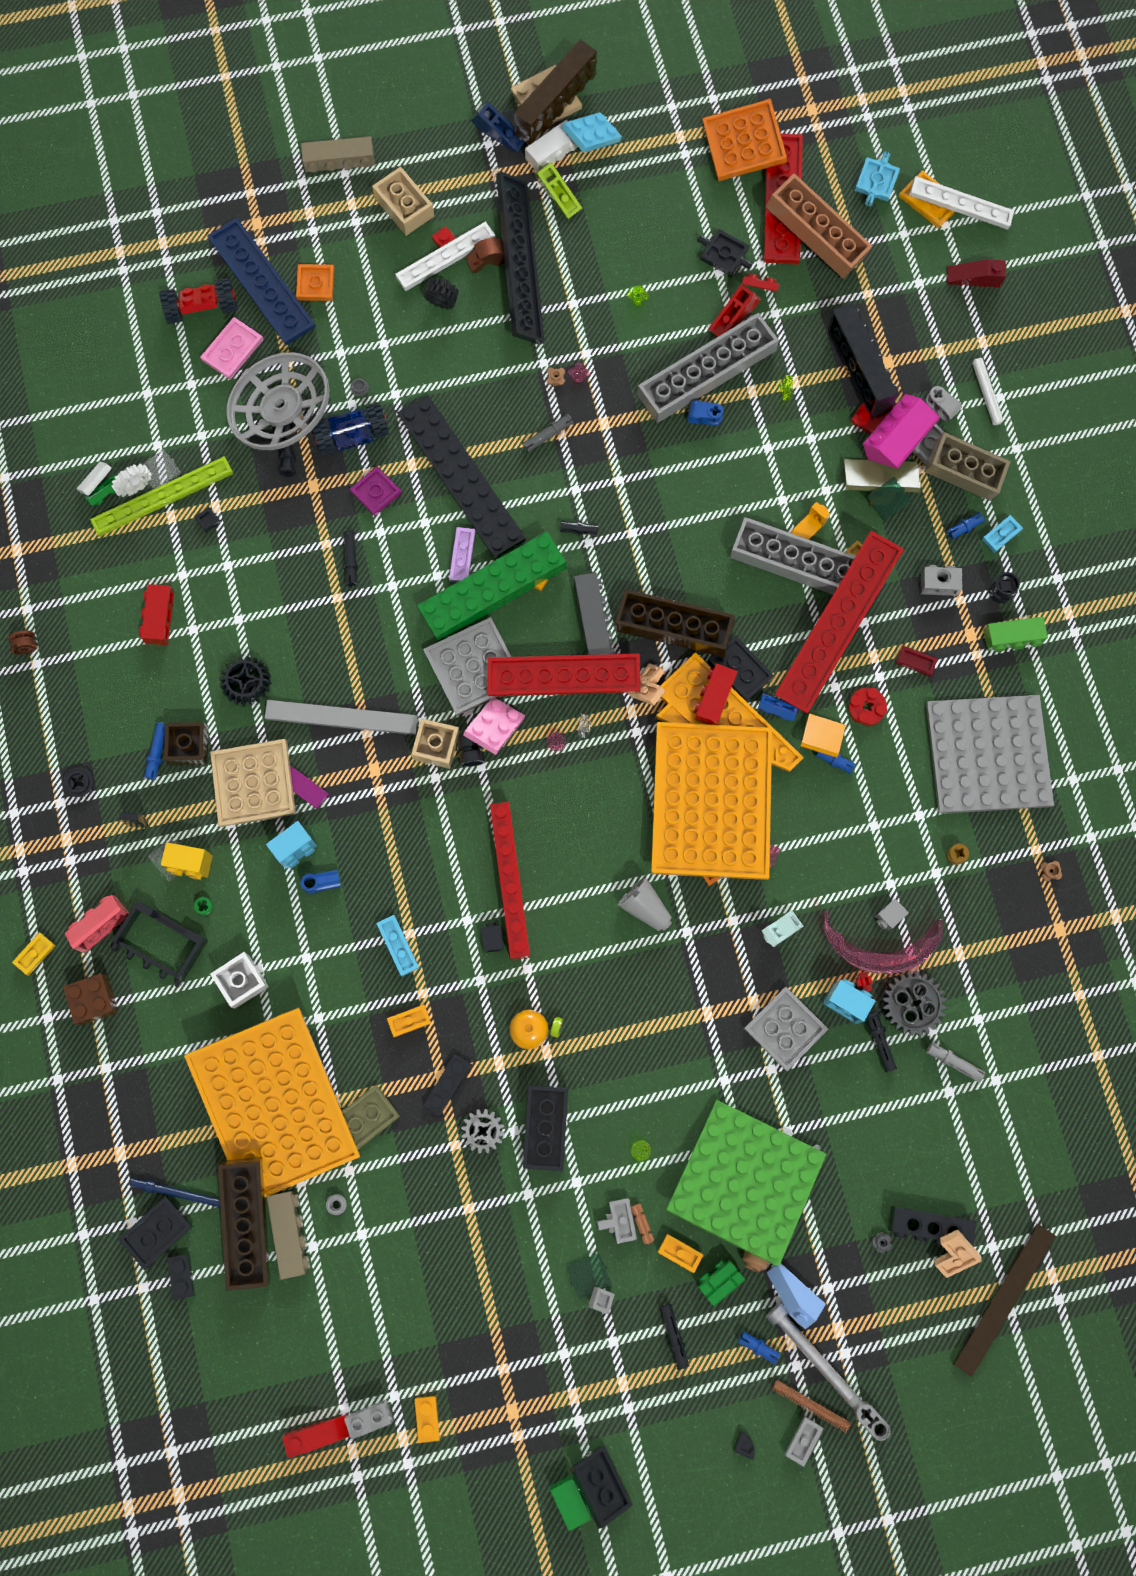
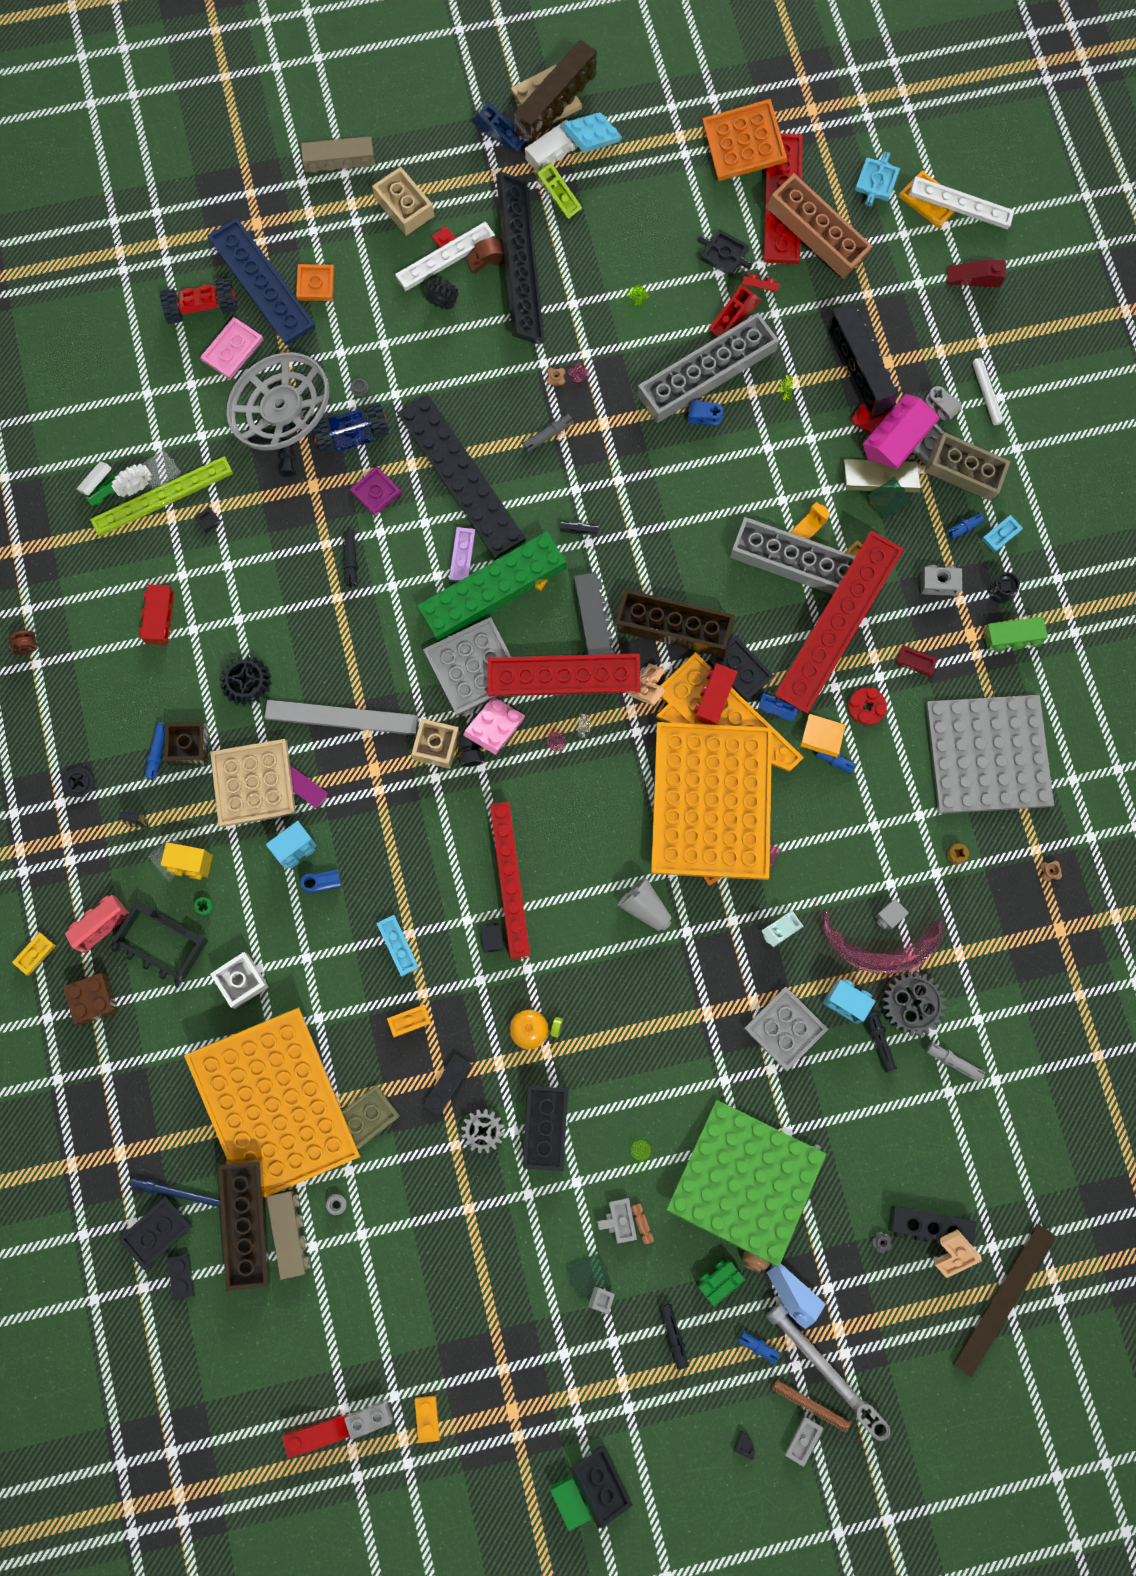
(680, 1253): light orange plate -> none
(864, 981): red plate -> none

